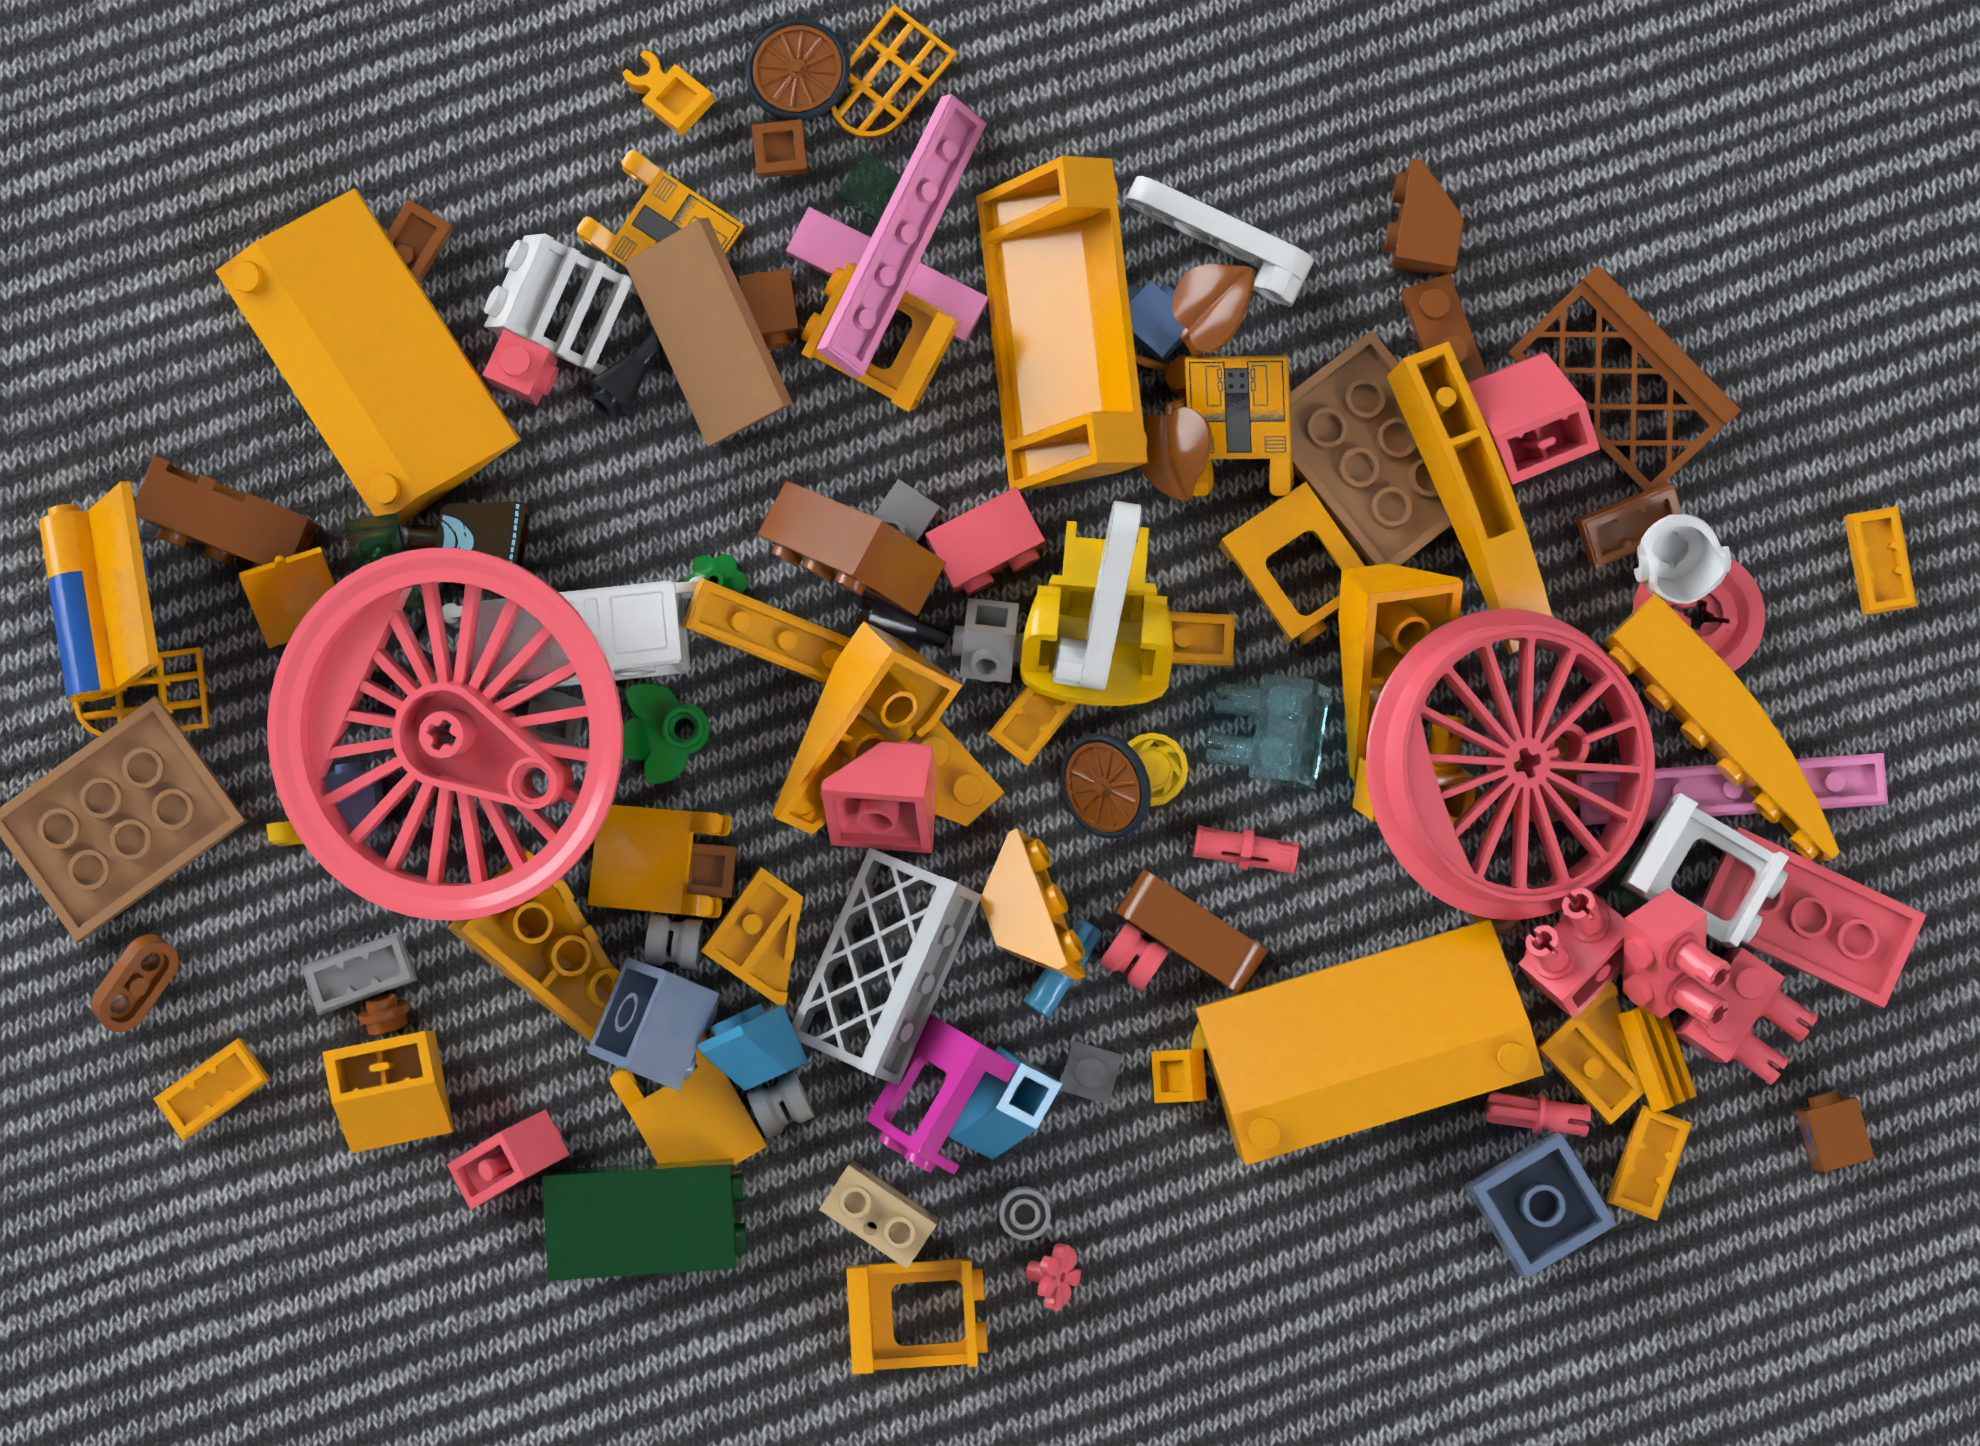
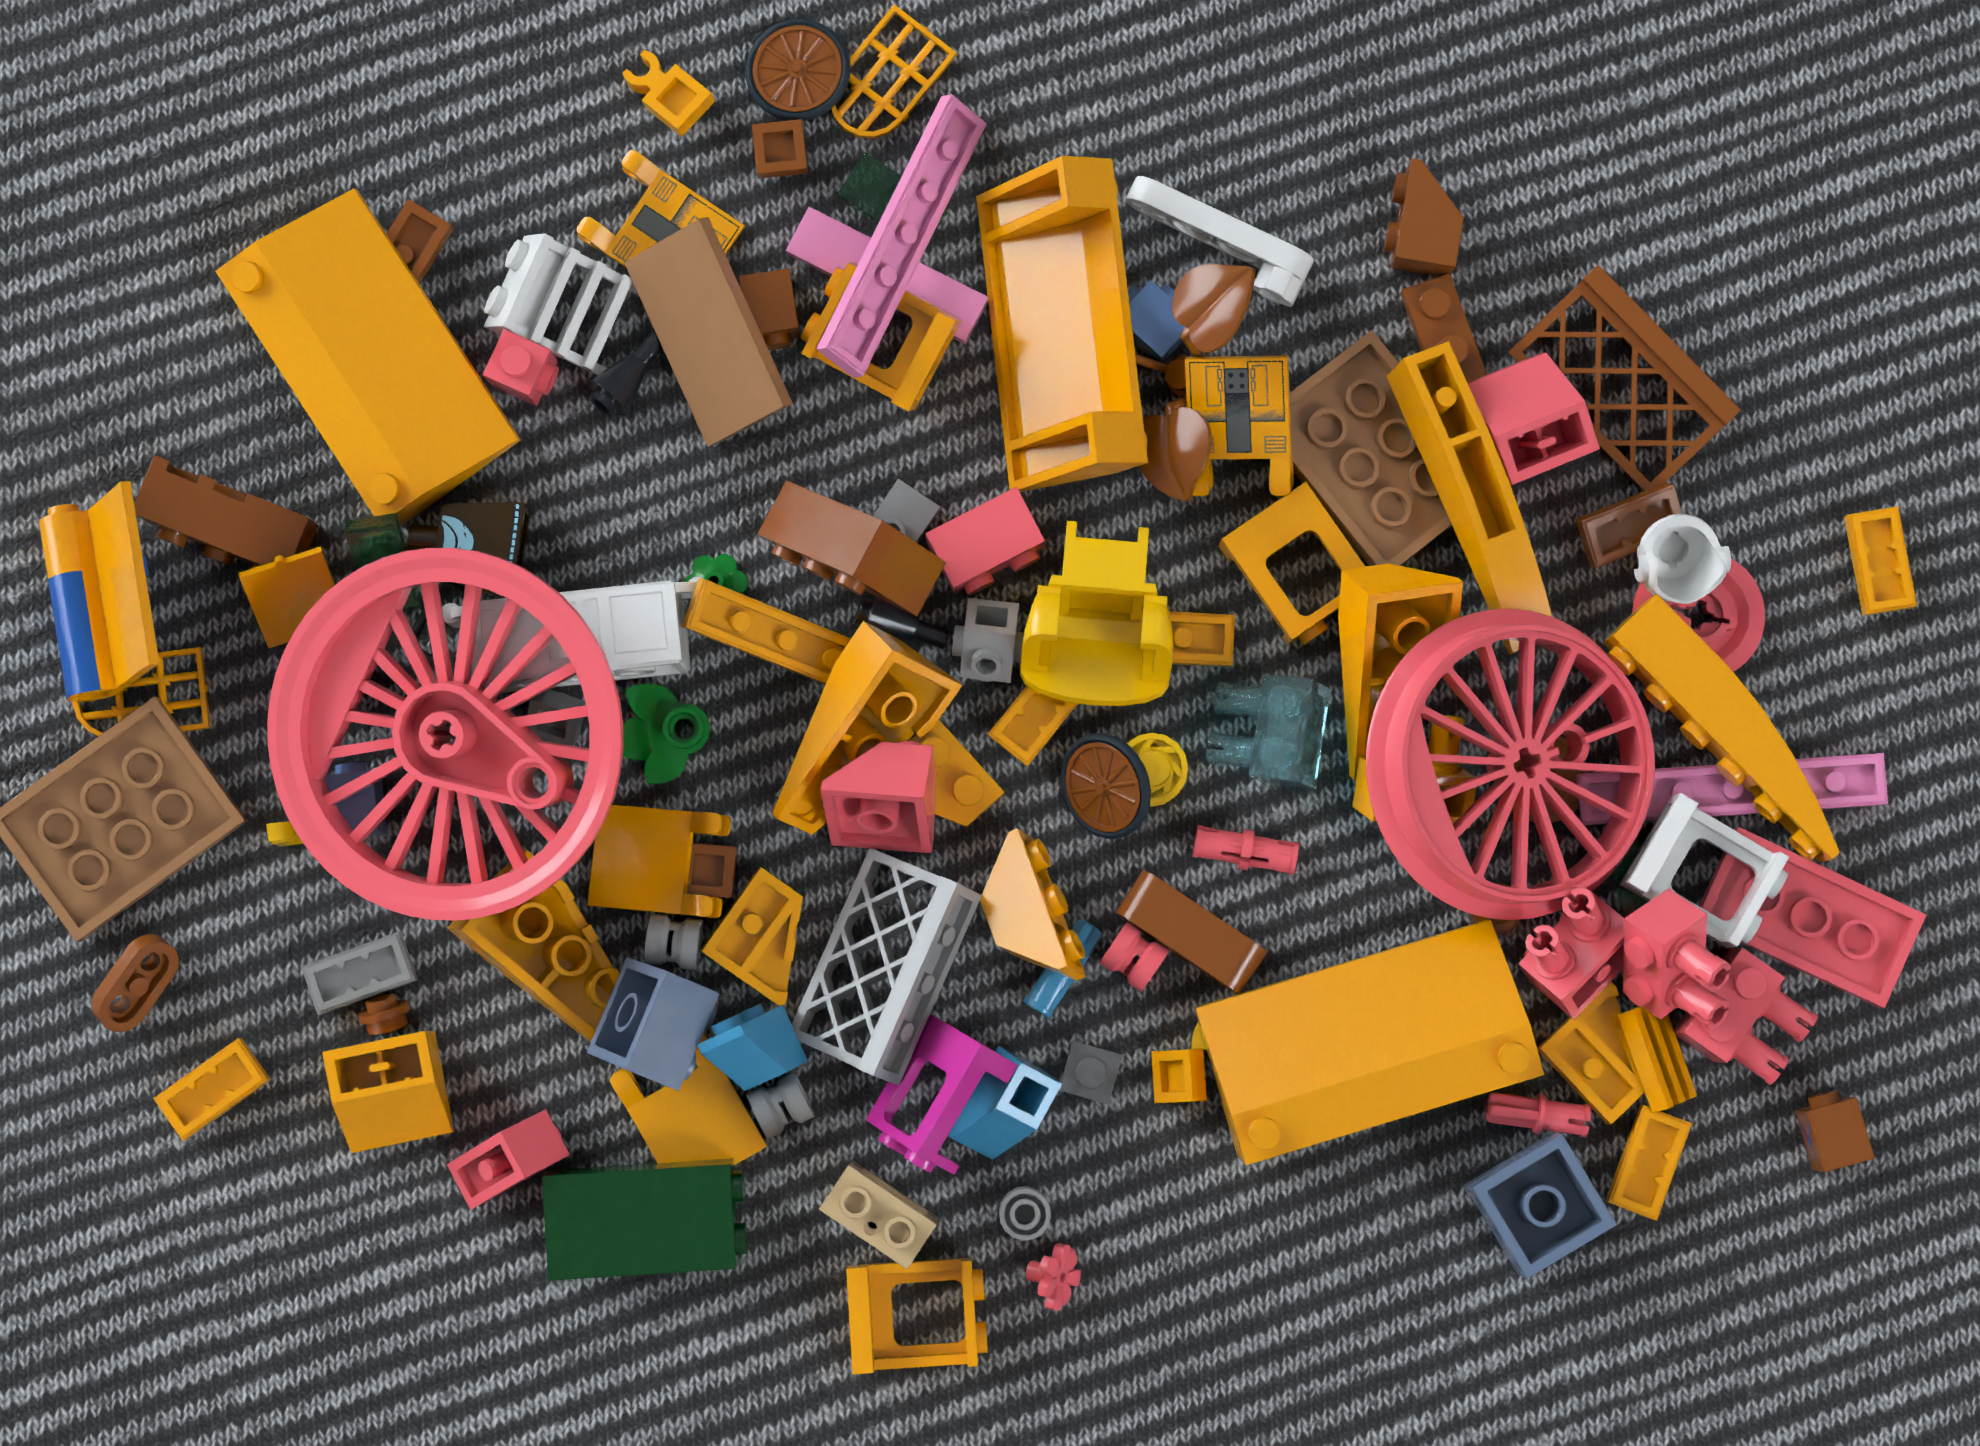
(1089, 661): white beam -> none

